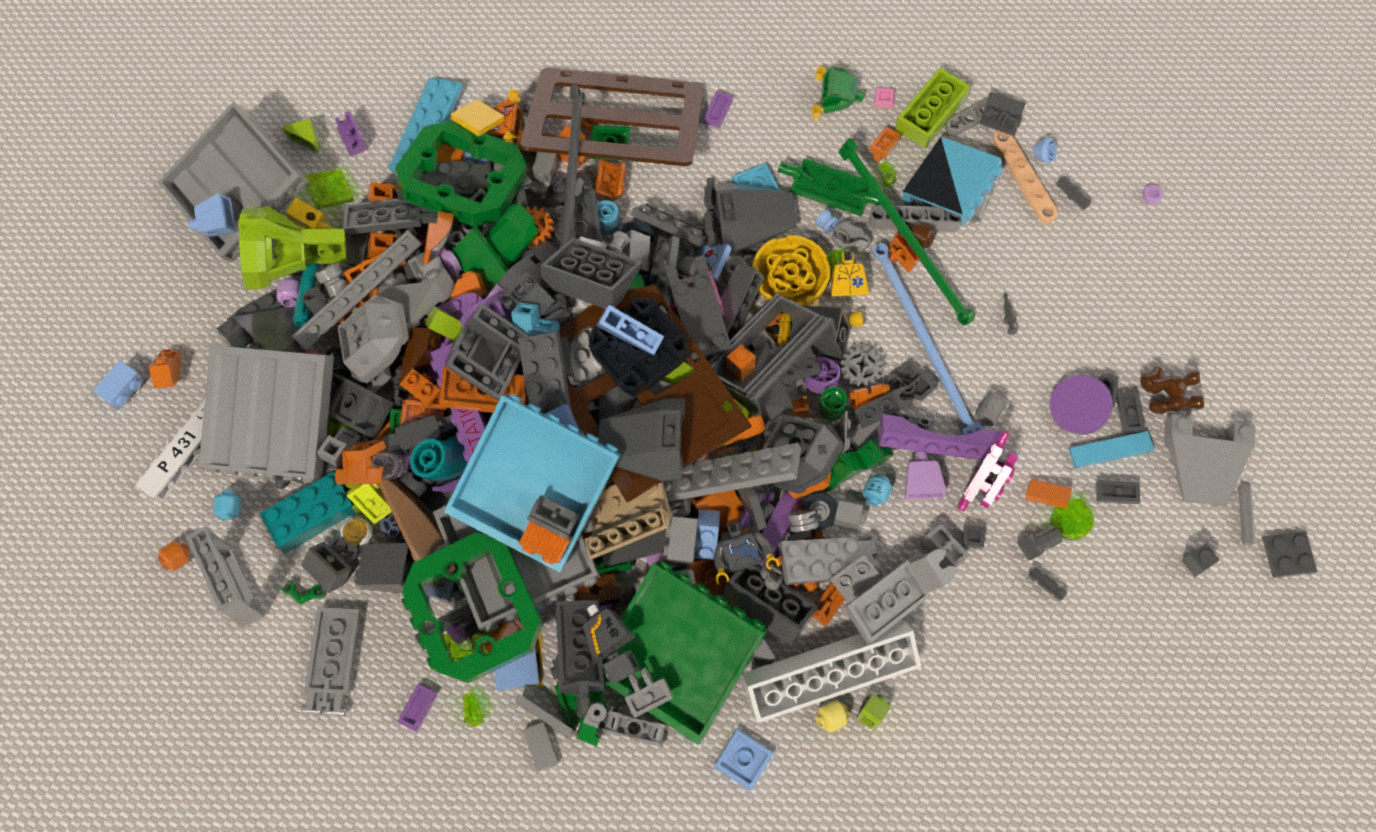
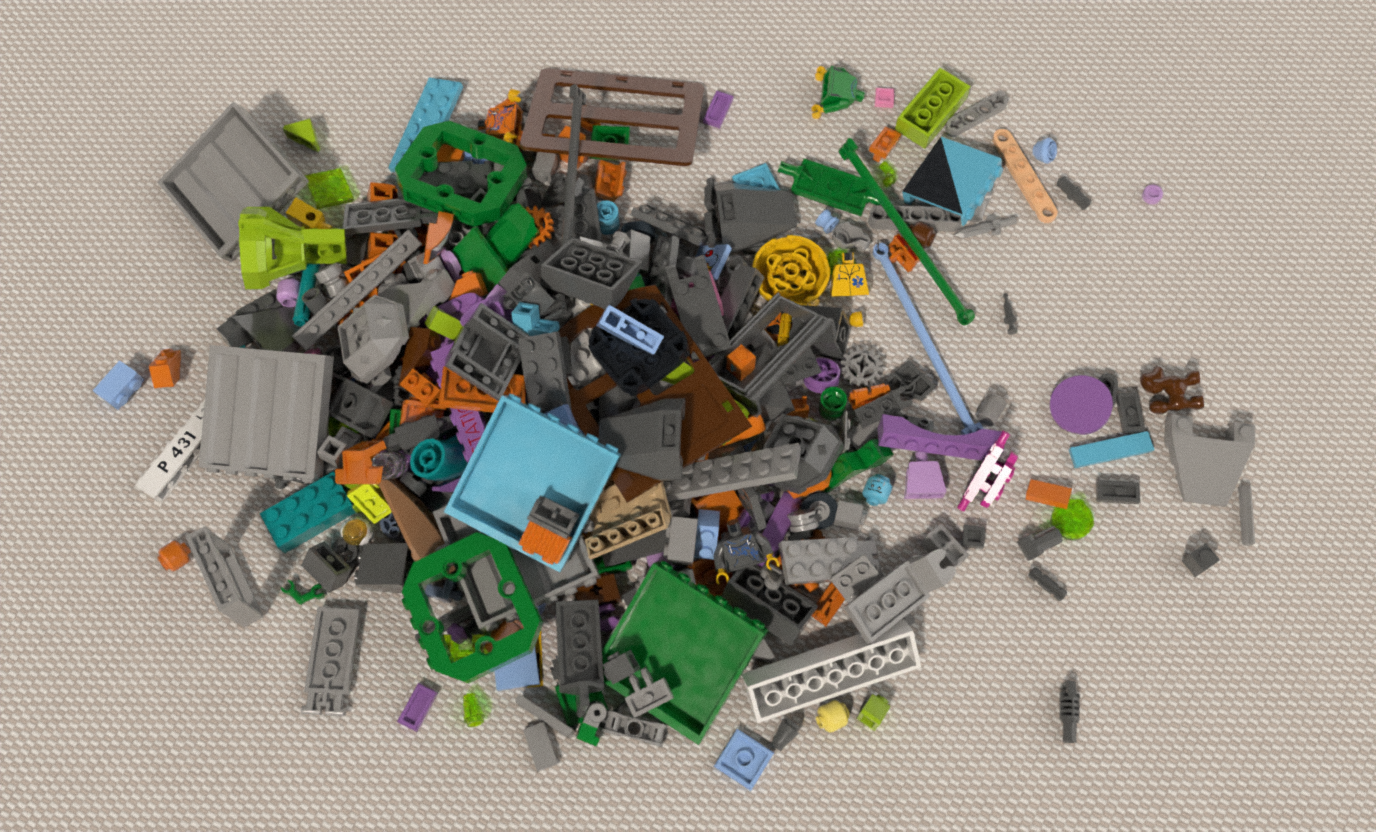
(214, 217): light blue torso -> none
(227, 505): medium azure head -> none
(350, 135): medium lavender hinge -> none
(477, 117): yellow tile -> none
(605, 632): dark grey torso -> none
(785, 734): none -> dark grey cone
(985, 227): none -> light grey sword
(1002, 113): dark grey hinge -> none
(1069, 711): none -> dark grey hinge
(1289, 554): dark grey plate -> none

